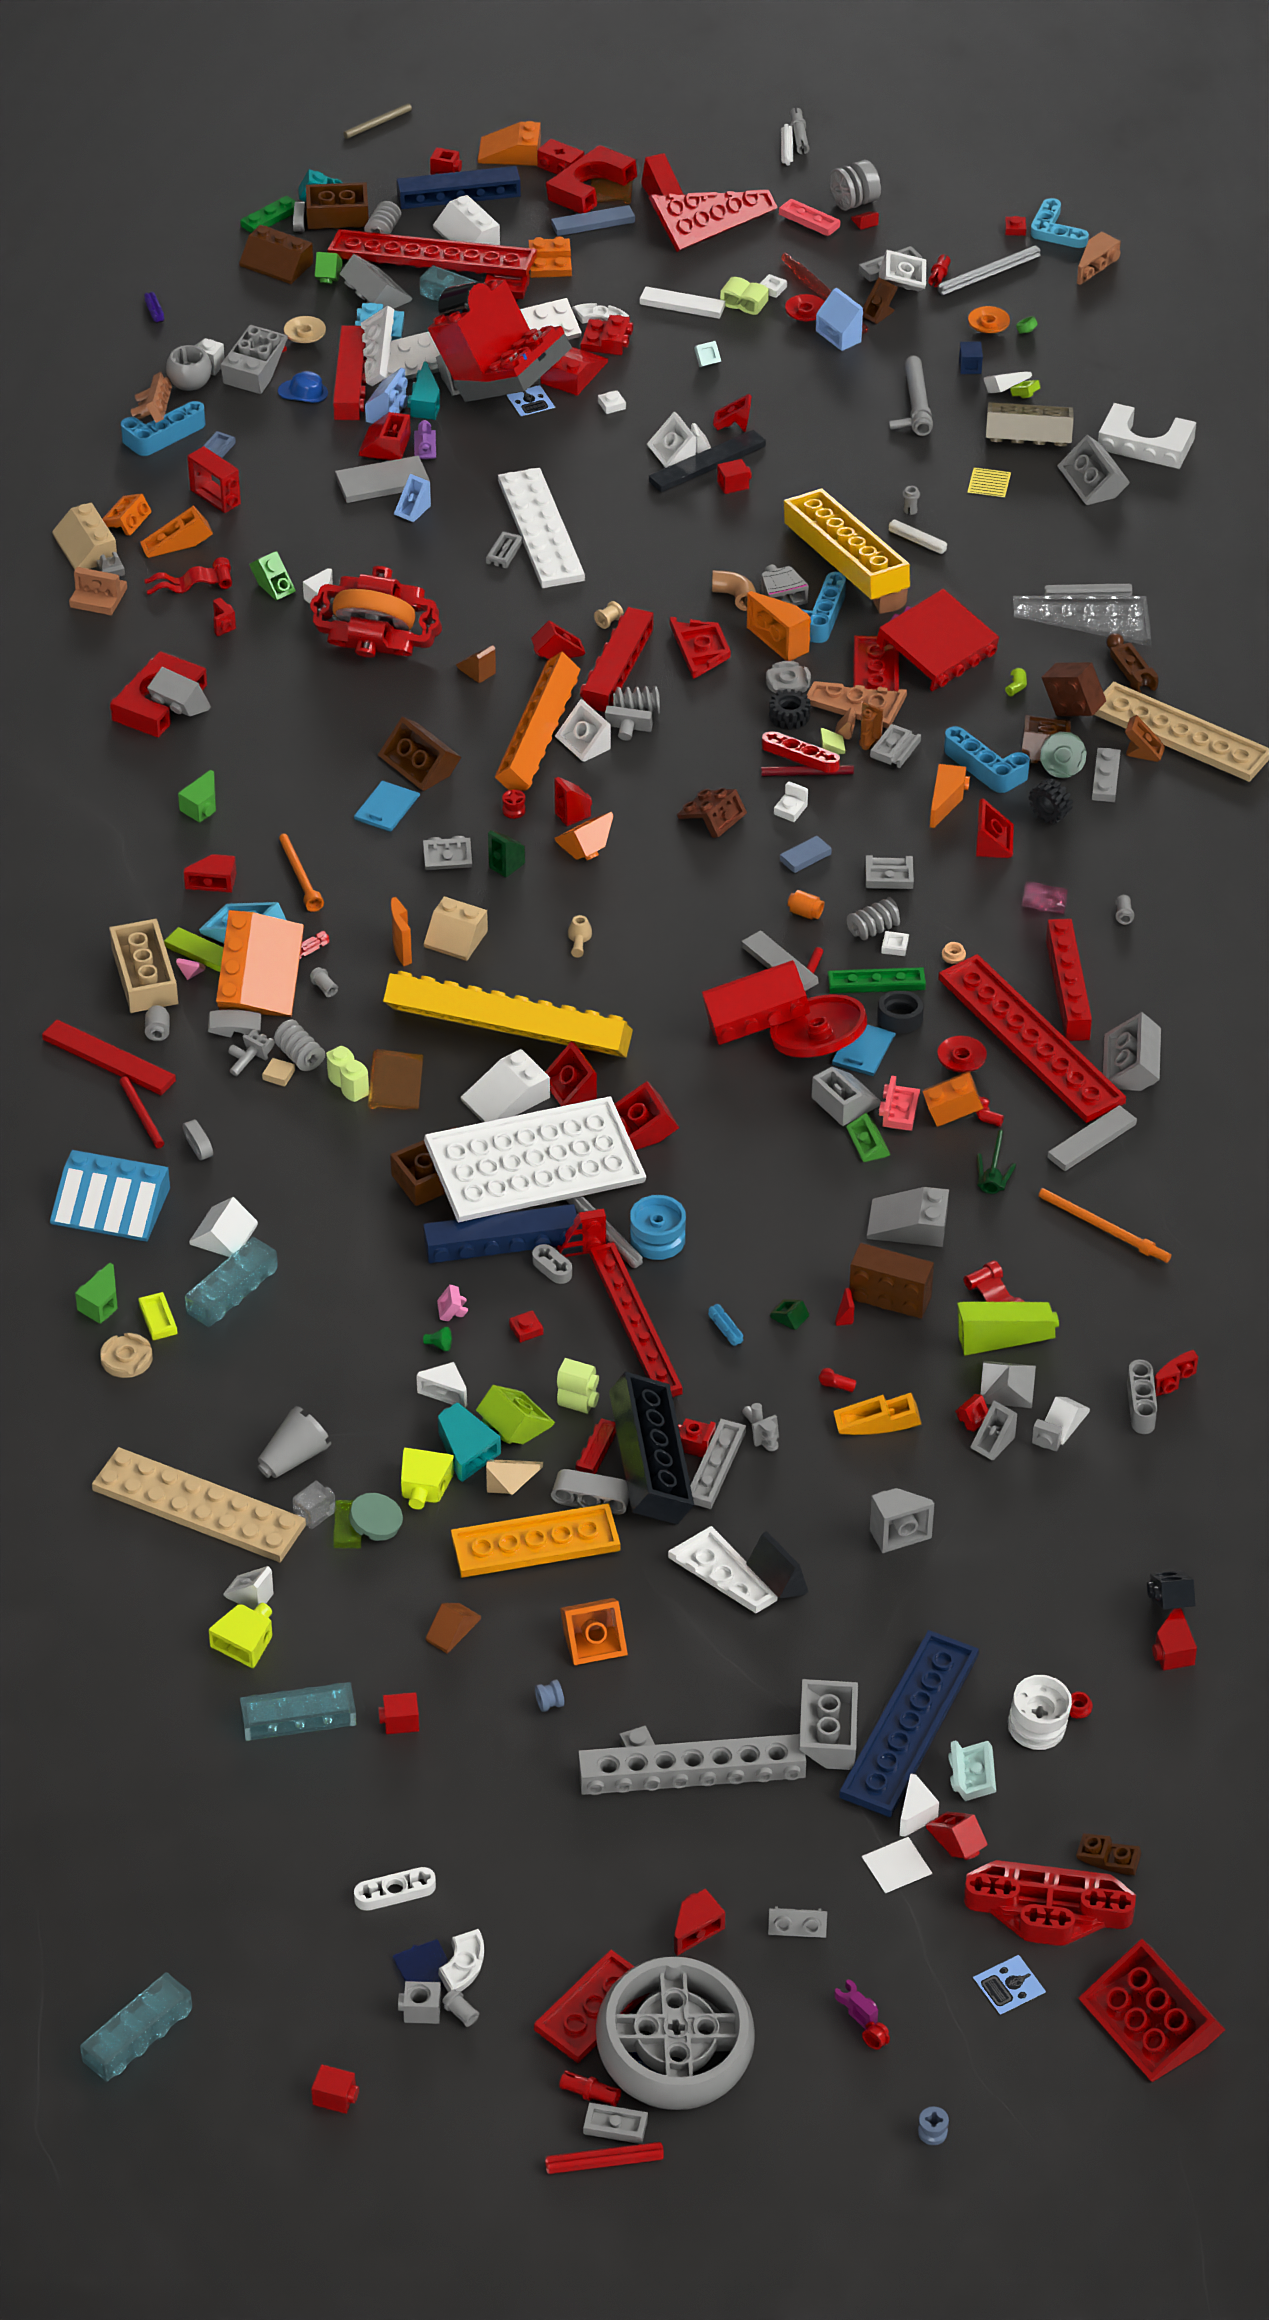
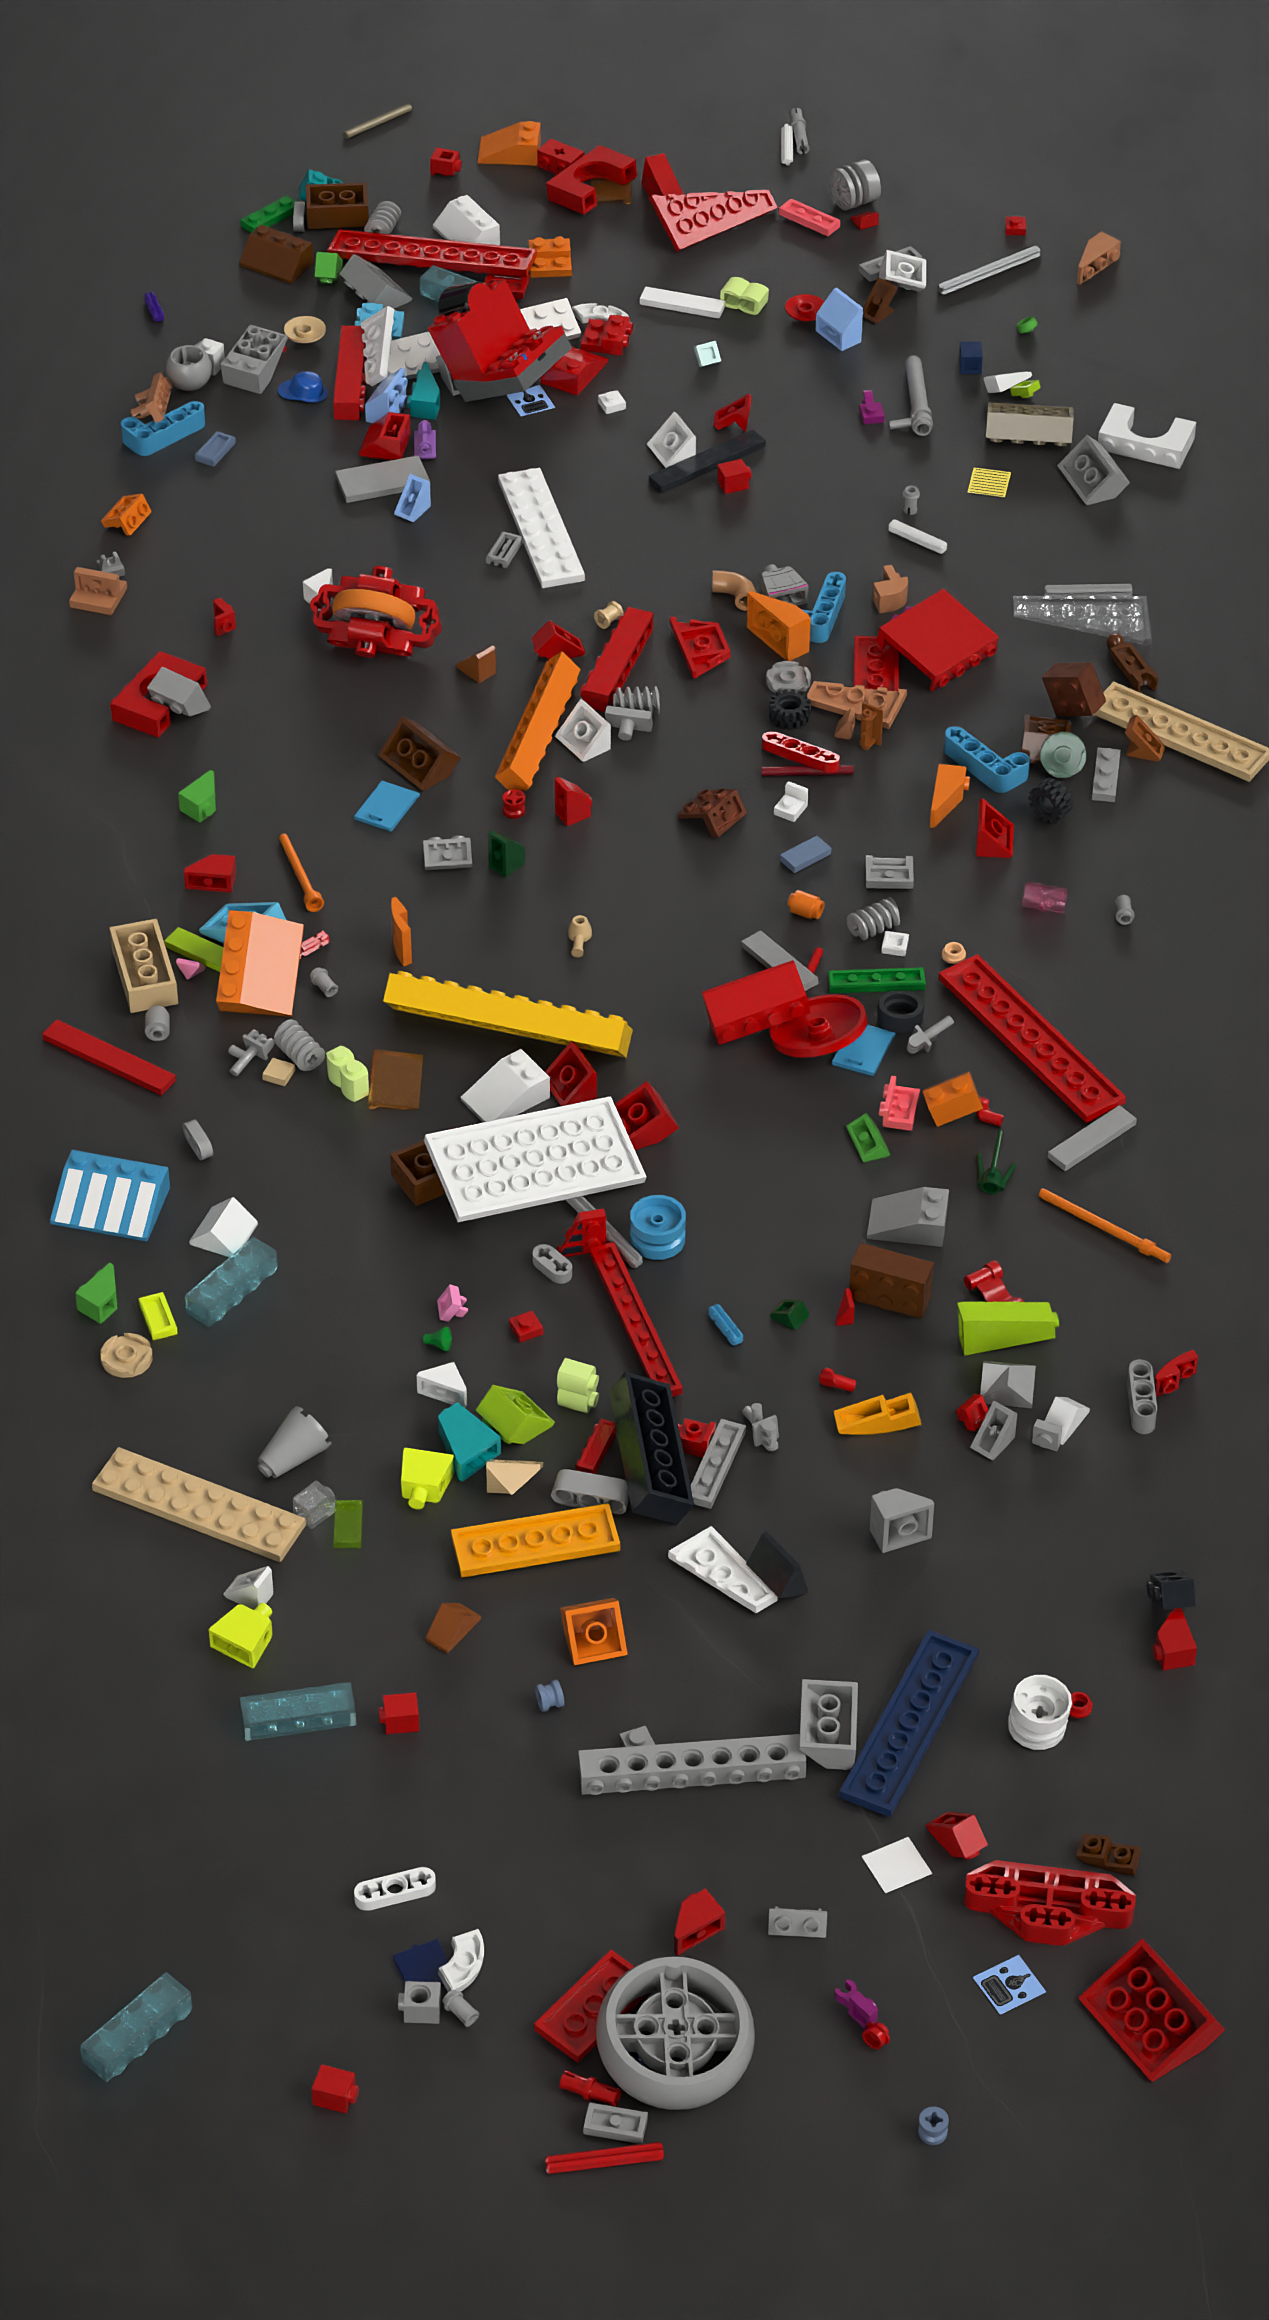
(84, 536): tan slope -> none
(141, 1112): red bar -> none
(180, 533): orange slope -> none
(206, 463): red window -> none
(218, 574): red flag -> none
(227, 1021): light grey slope -> none
(272, 576): bright green slope -> none
(375, 1516): sand green tile -> none
(443, 188): dark blue brick -> none
(456, 928): tan slope -> none
(497, 1233): dark blue brick -> none
(587, 837): slope -> none
(593, 220): sand blue tile -> none
(701, 441): white slope -> none
(775, 285): white plate -> none
(811, 280): clear red axle -> none
(832, 741): yellowish green slope -> none
(842, 1095): light grey slope -> none
(847, 544): yellow brick -> none
(871, 411): none -> magenta plate
(895, 745): light grey plate -> none
(918, 1808): white slope -> none
(923, 1040): none -> light grey arm
(939, 270): red pin -> none
(962, 1054): red dish -> none
(972, 1770): light aqua bracket -> none
(989, 319): orange dish -> none
(1019, 683): lime arm -> none
(1049, 229): medium azure beam -> none
(1068, 980): red brick -> none
(1133, 1053): light grey slope -> none

